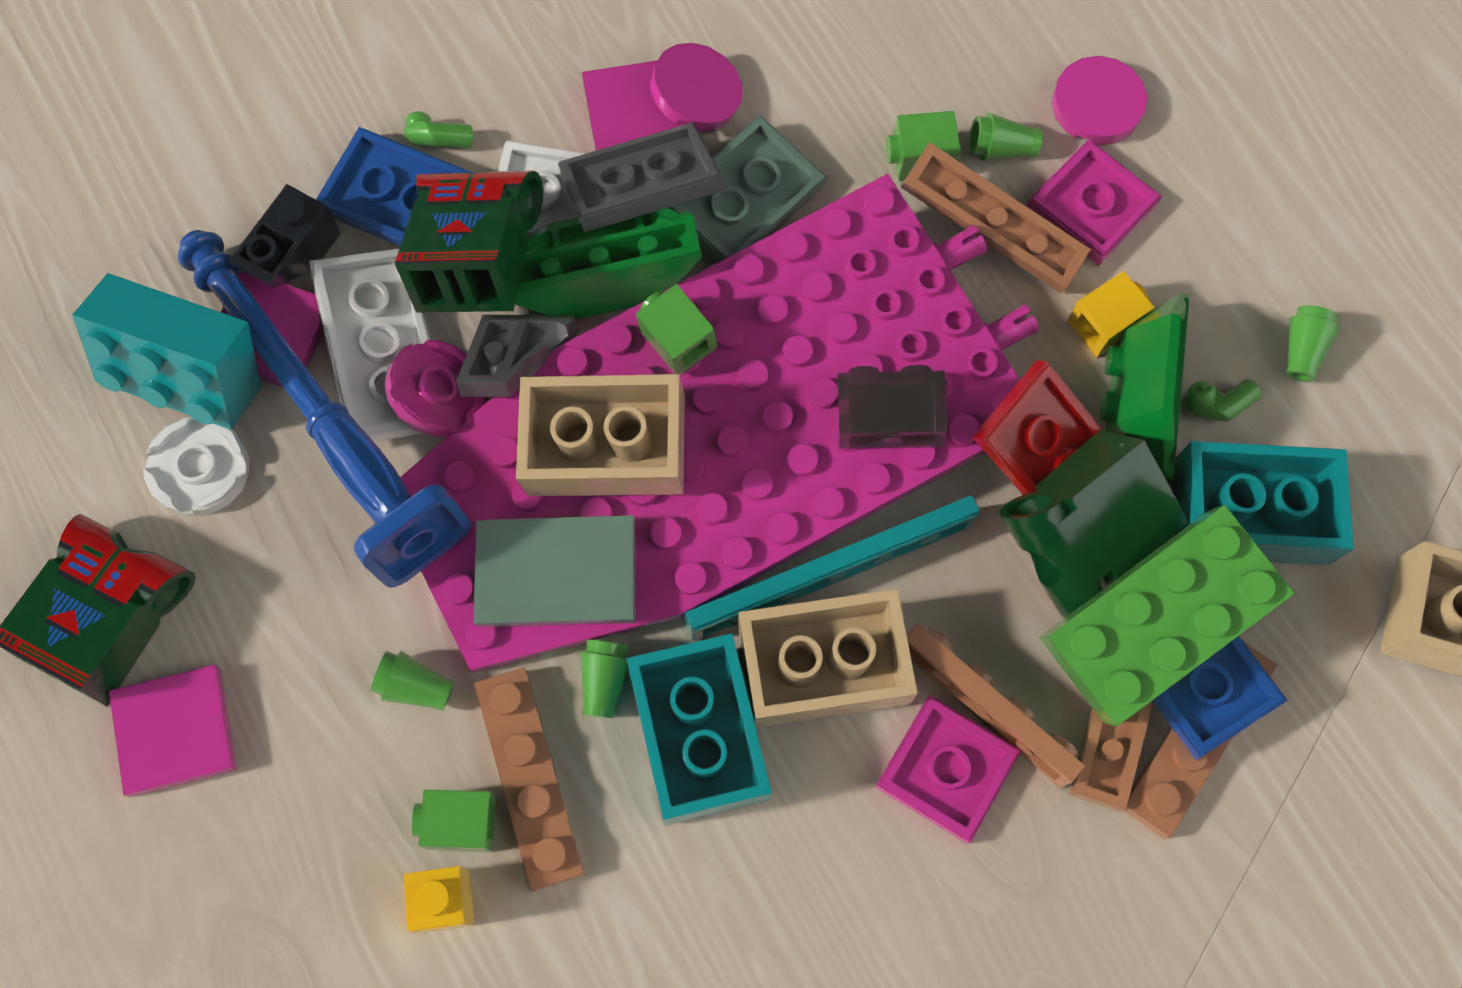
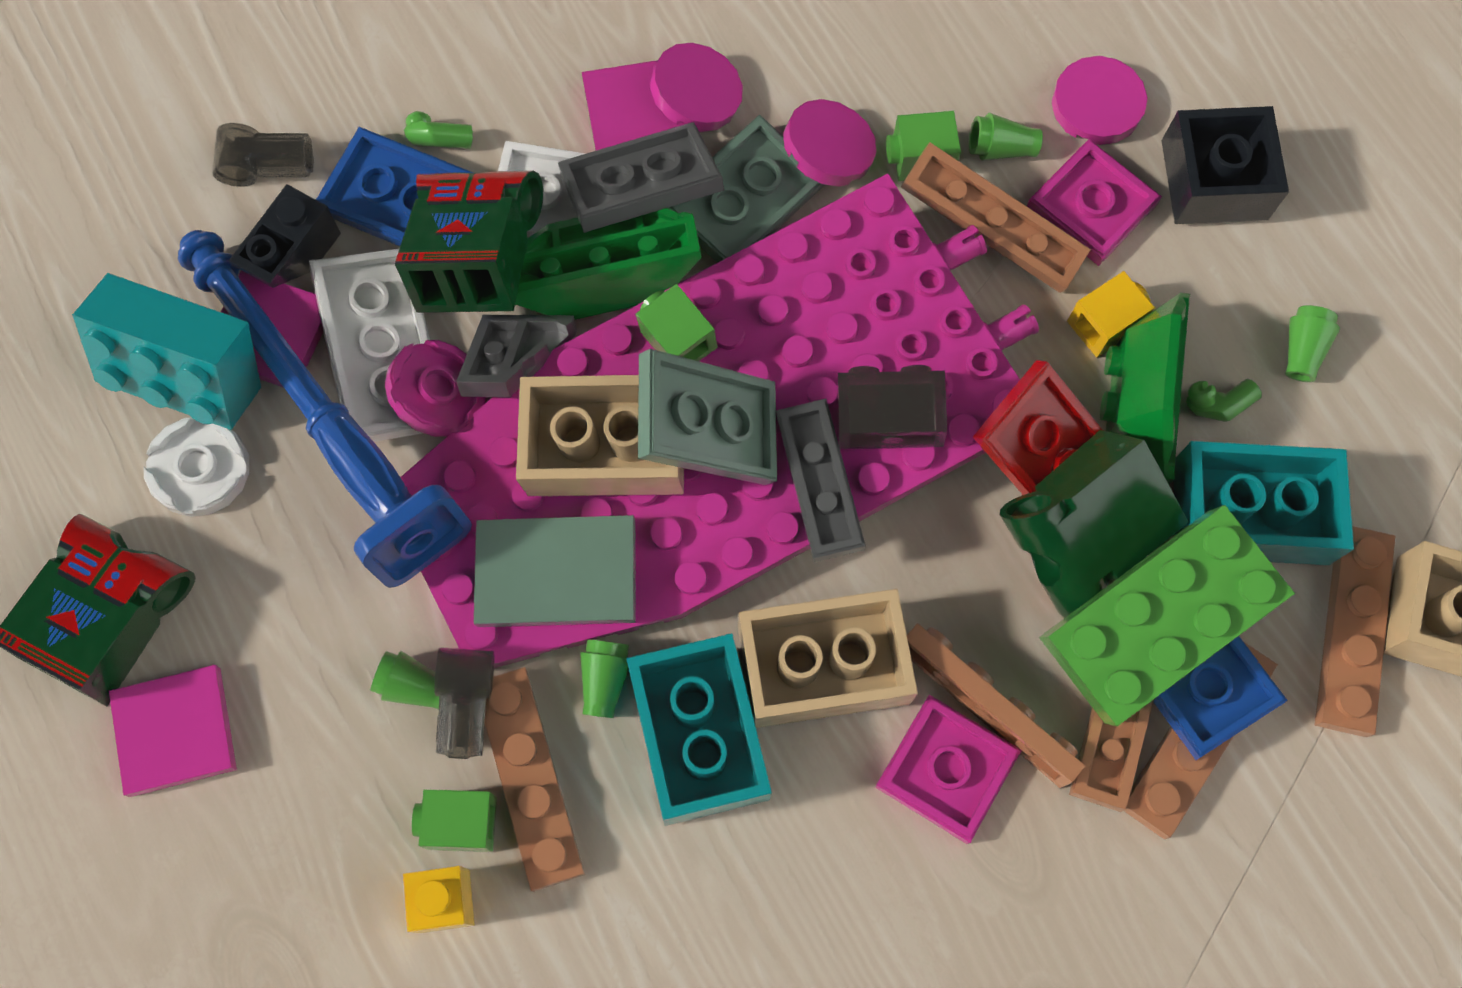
(245, 154): none -> clear smoke piece
(463, 688): none -> clear smoke piece
(706, 418): none -> sand green tile
(820, 480): none -> dark grey tile
(830, 142): none -> dark pink tile
(833, 567): teal tile -> none
(1224, 165): none -> black brick
(1356, 635): none -> nougat plate

